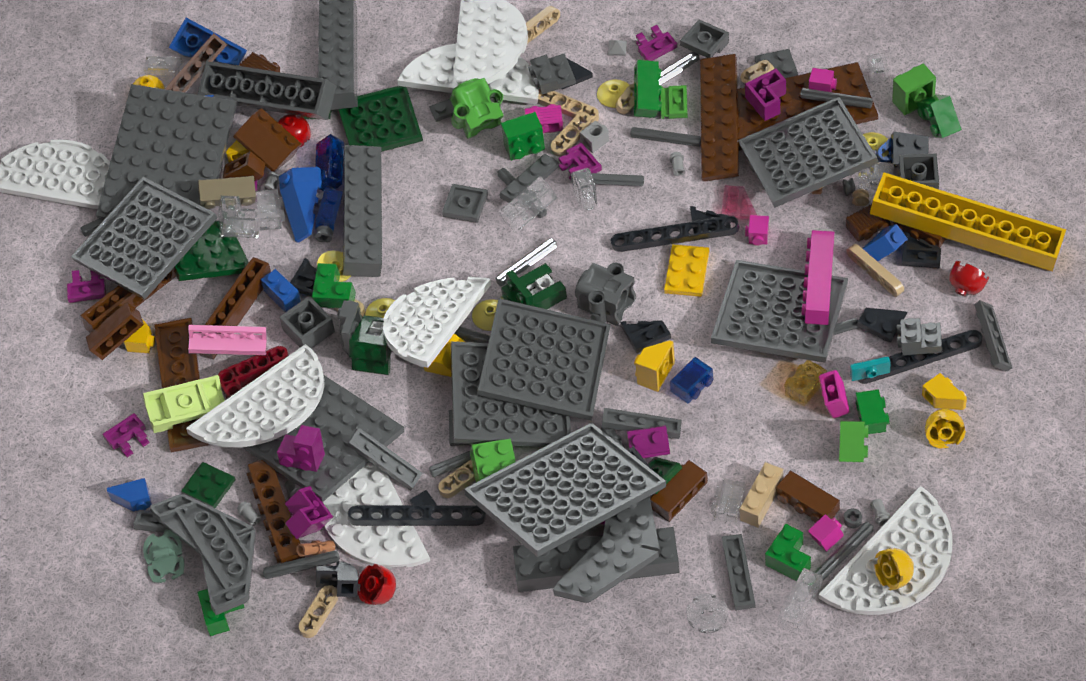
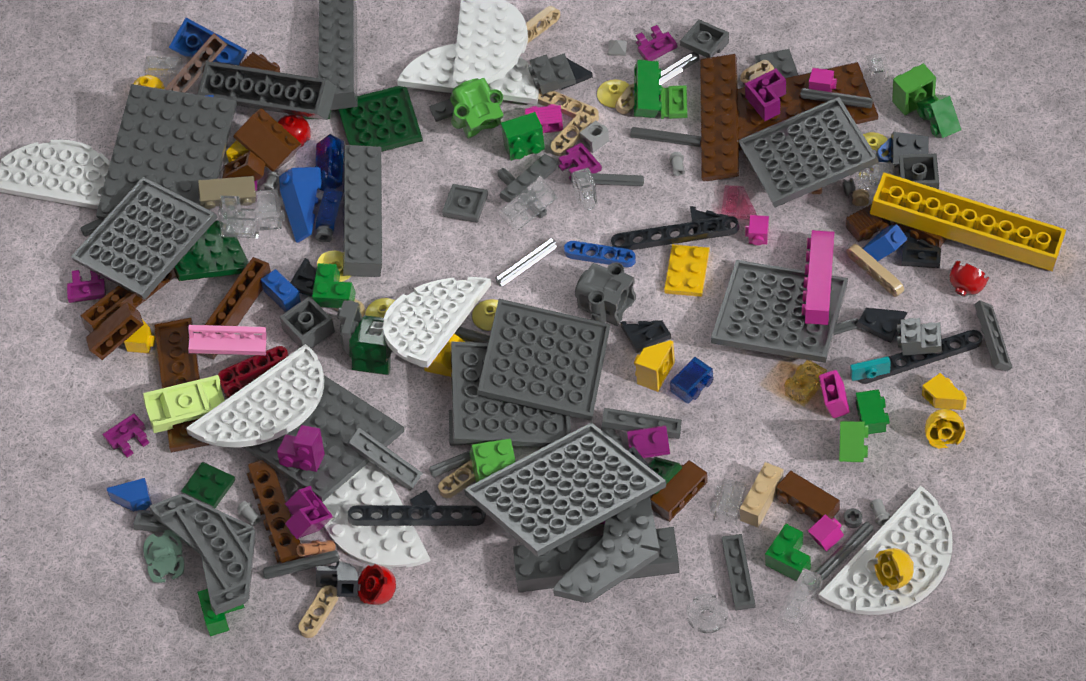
(534, 288): dark green brick -> none
(600, 251): none -> blue beam

